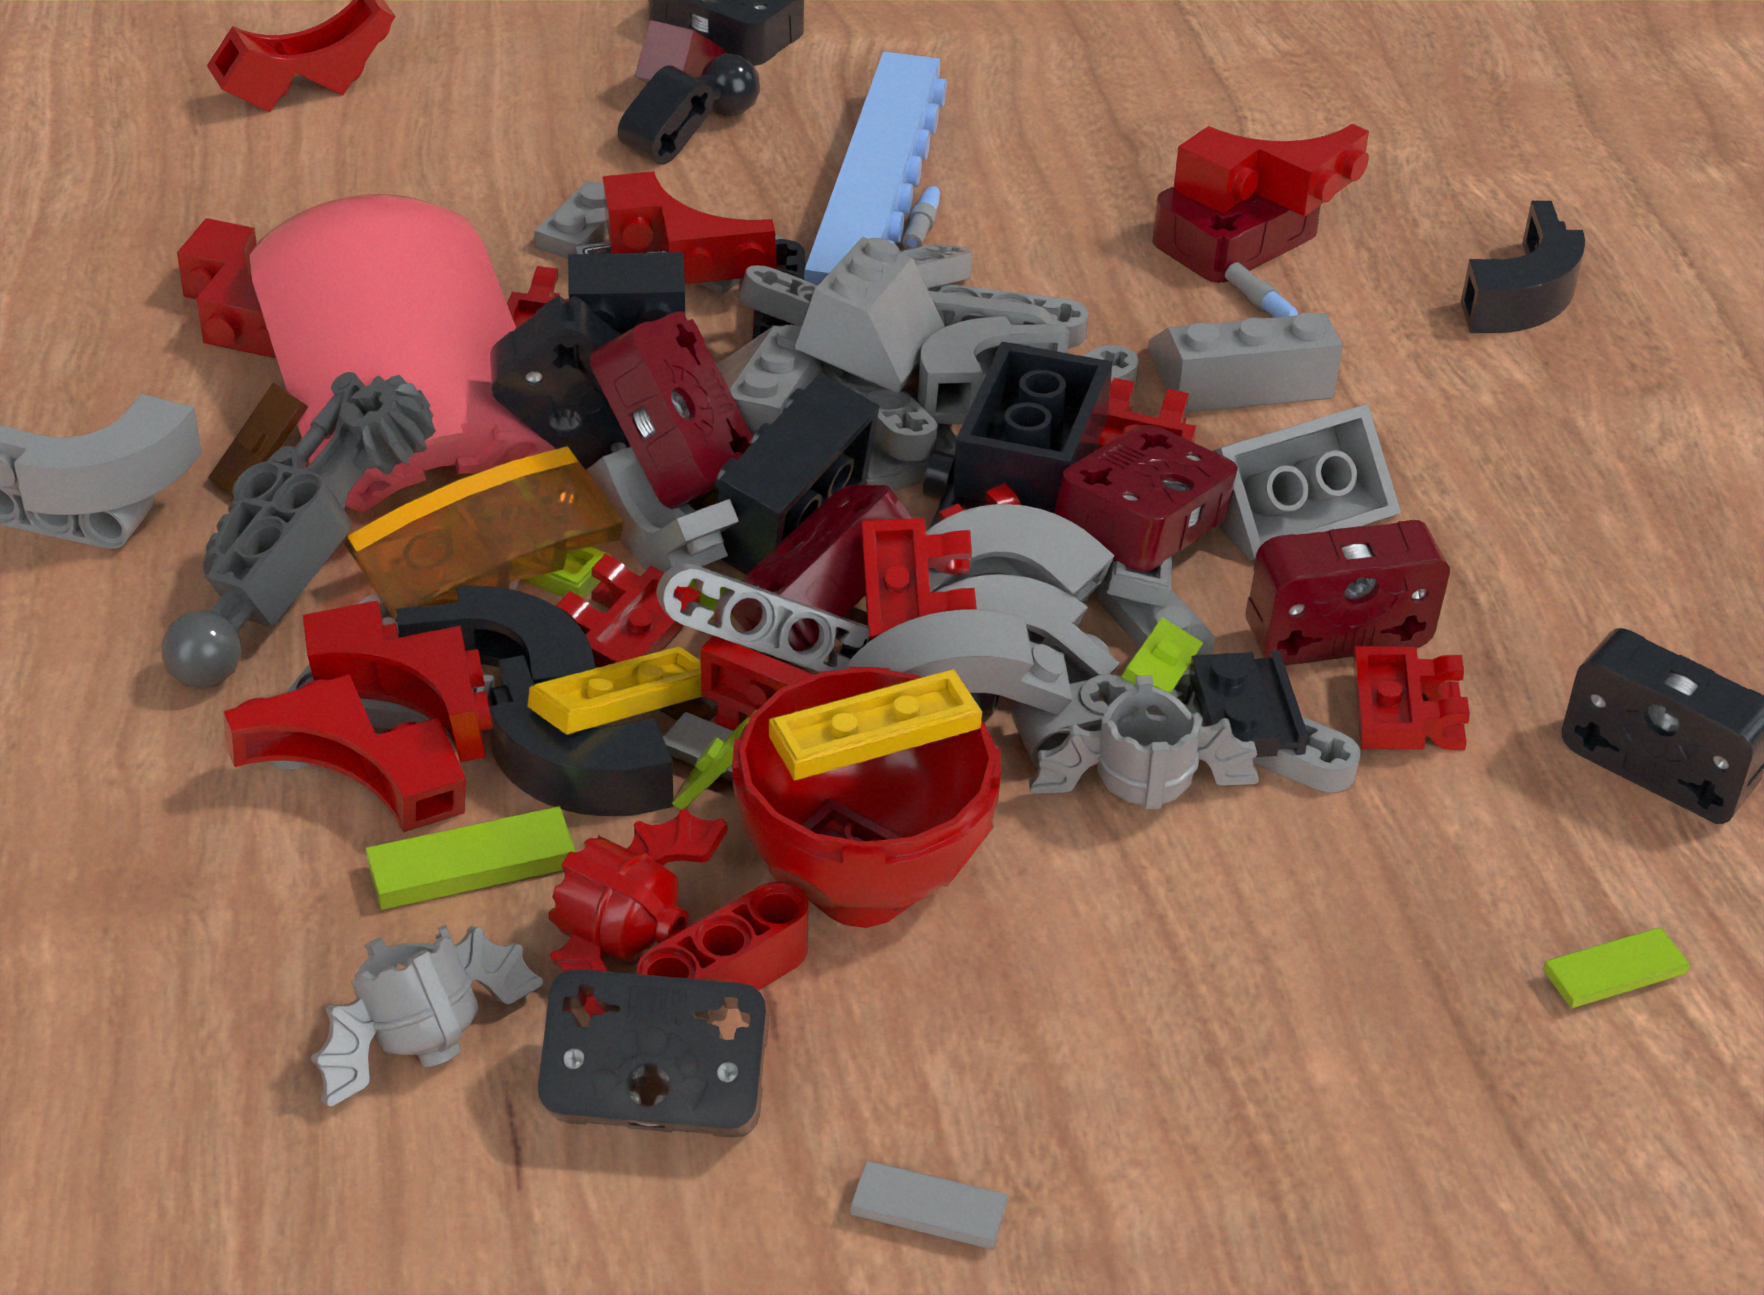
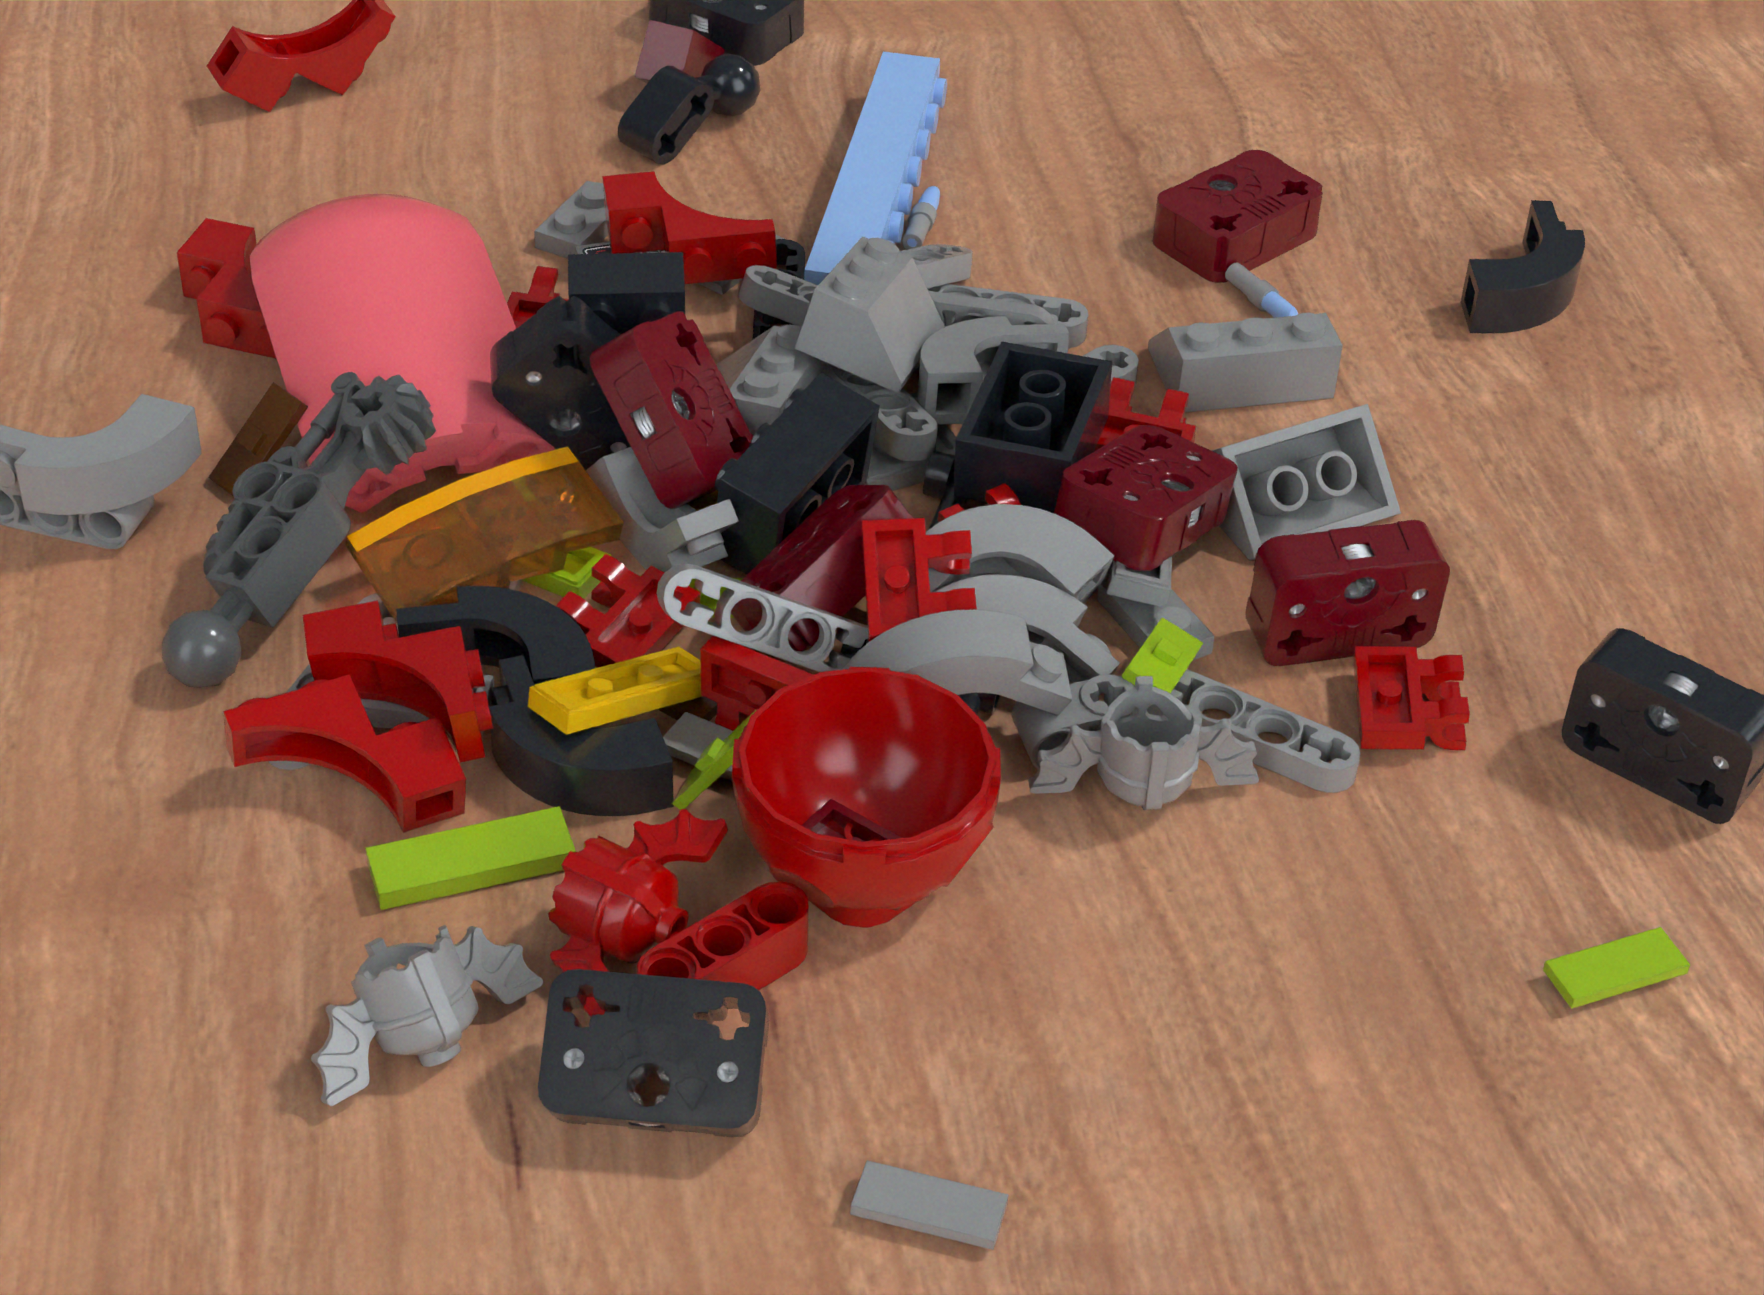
(874, 724): yellow tile -> none
(1252, 697): black plate -> none
(1295, 174): red arch -> none

